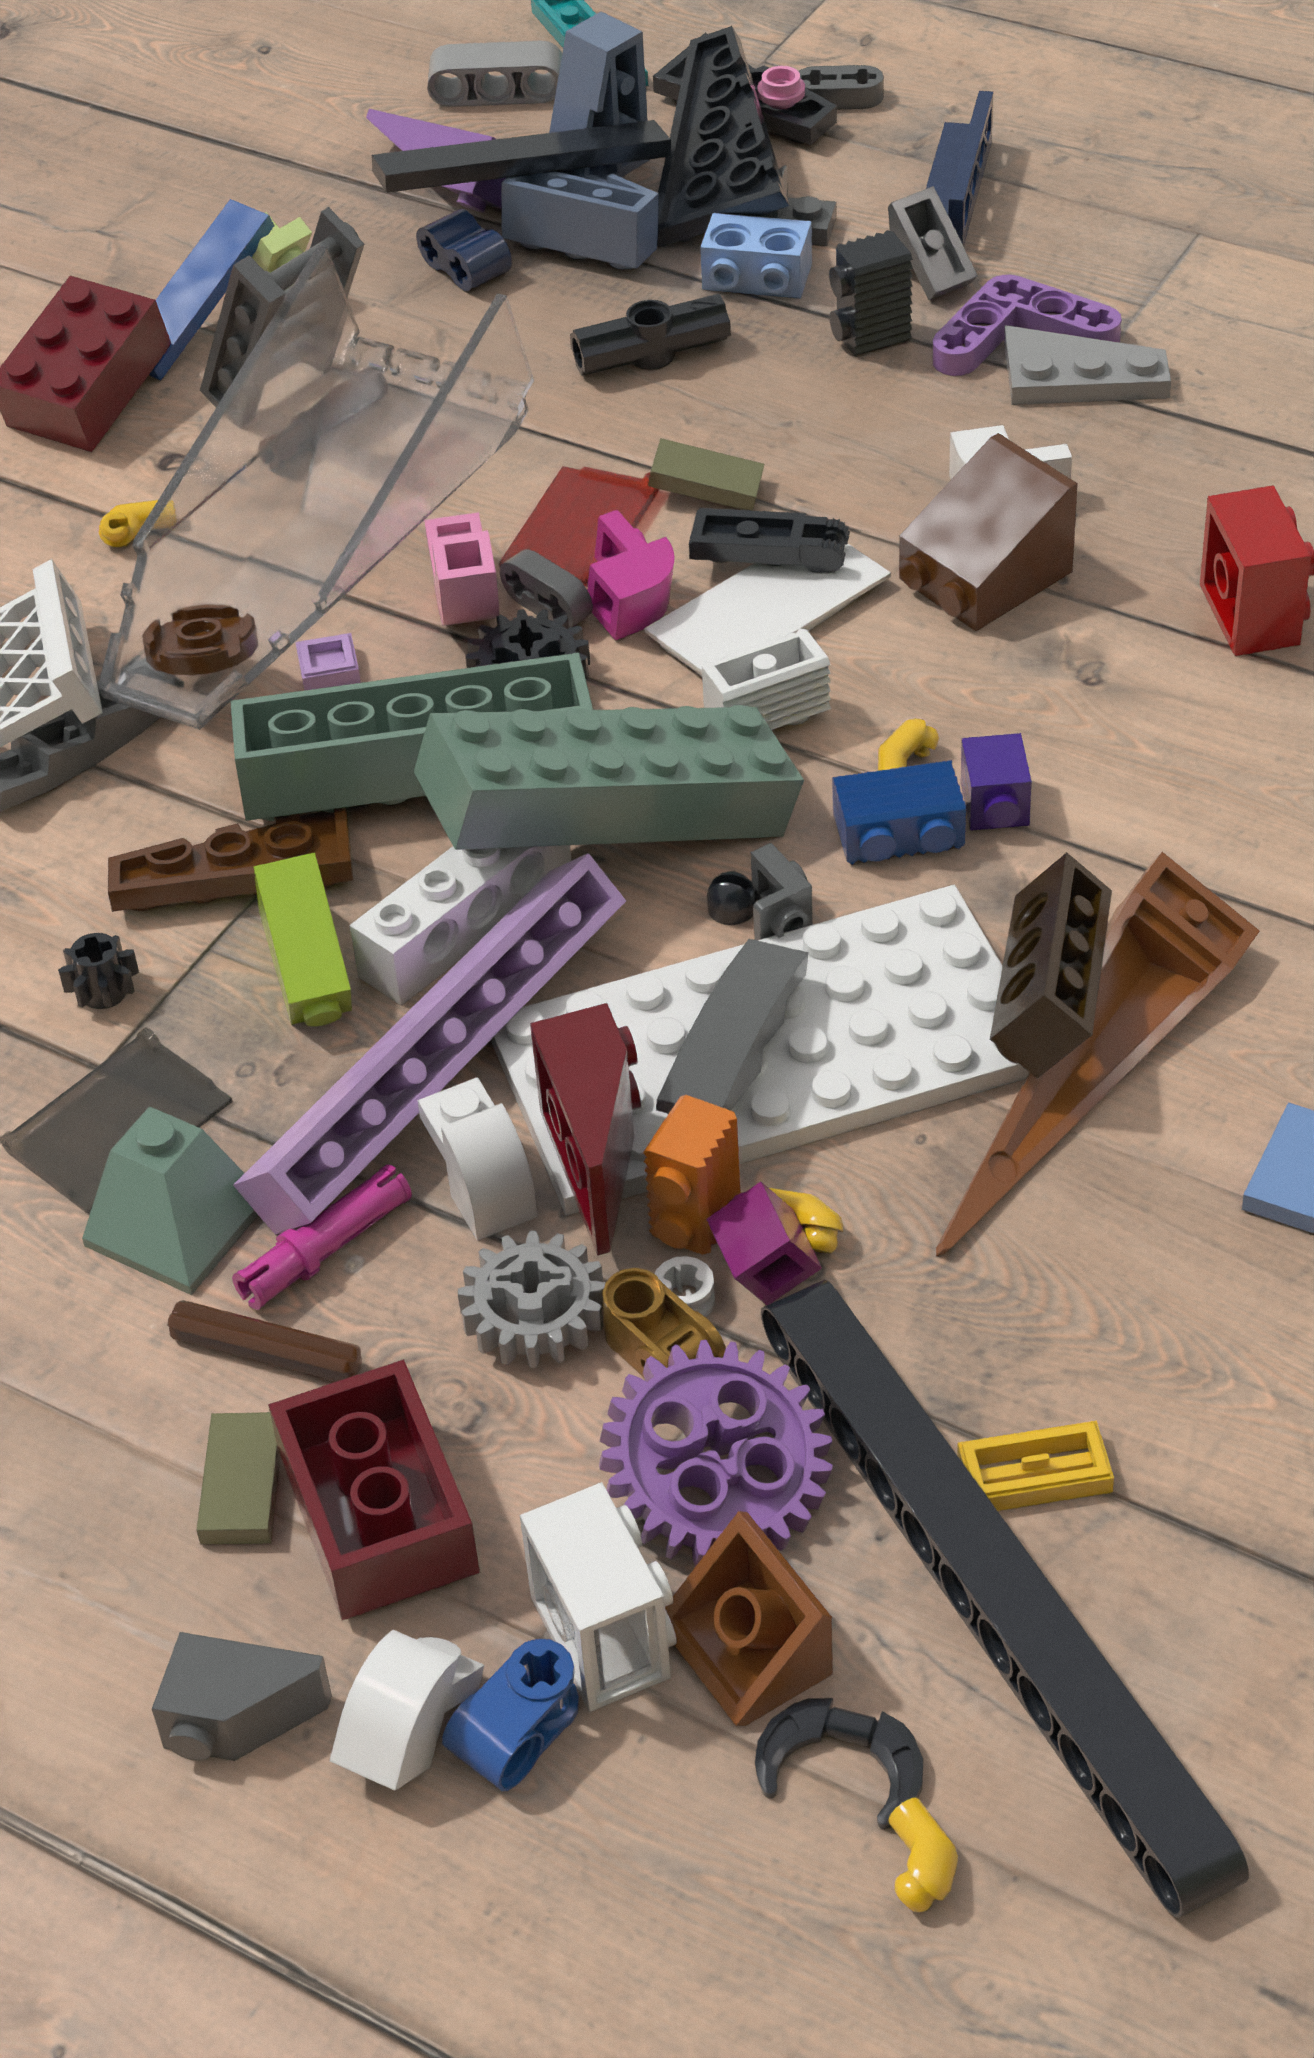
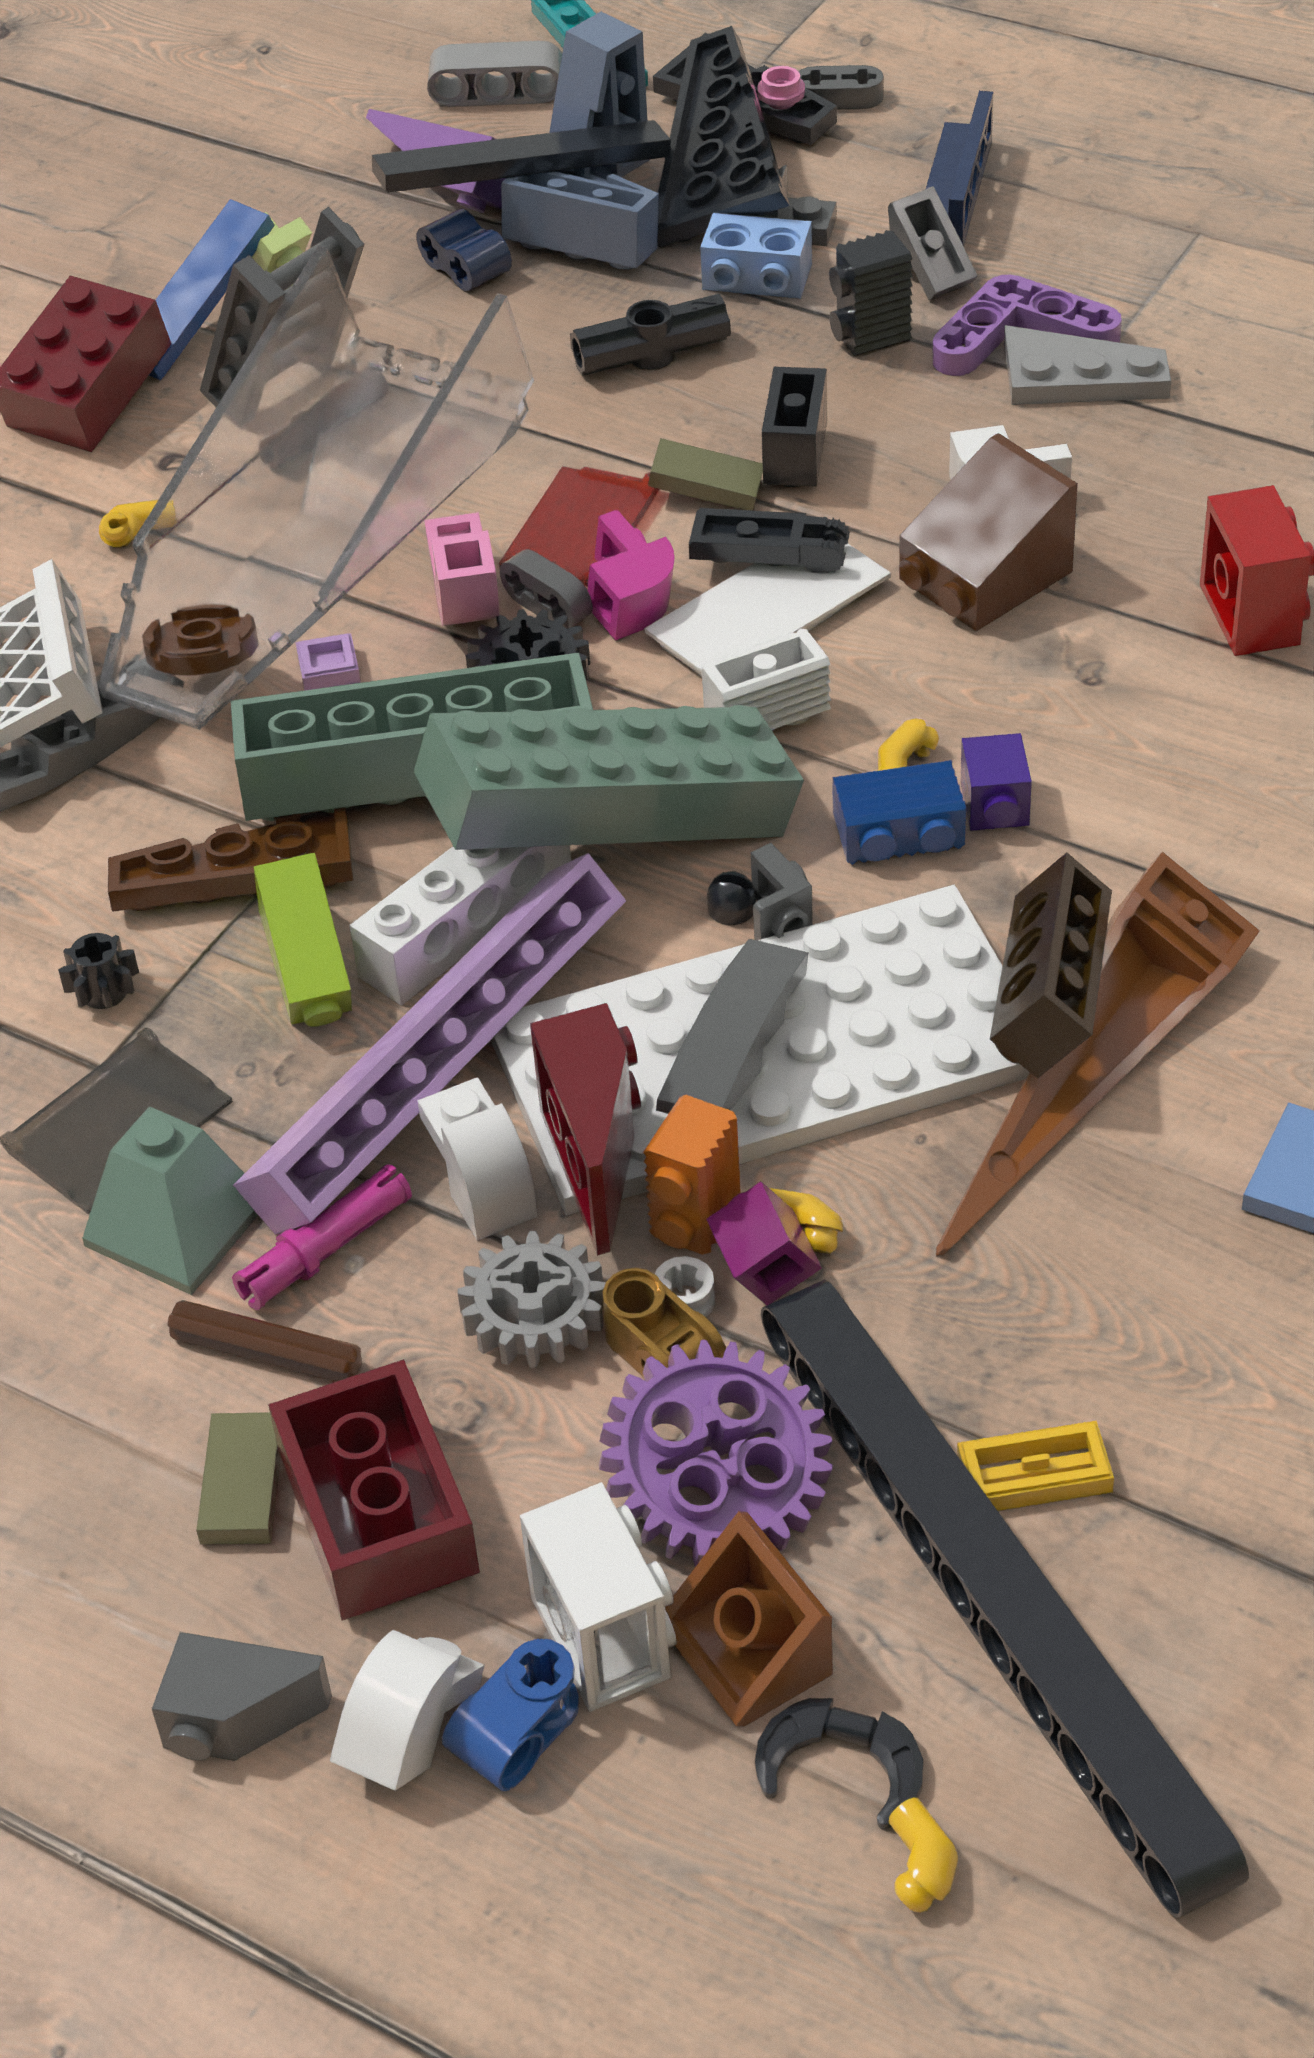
(794, 426): none -> black brick

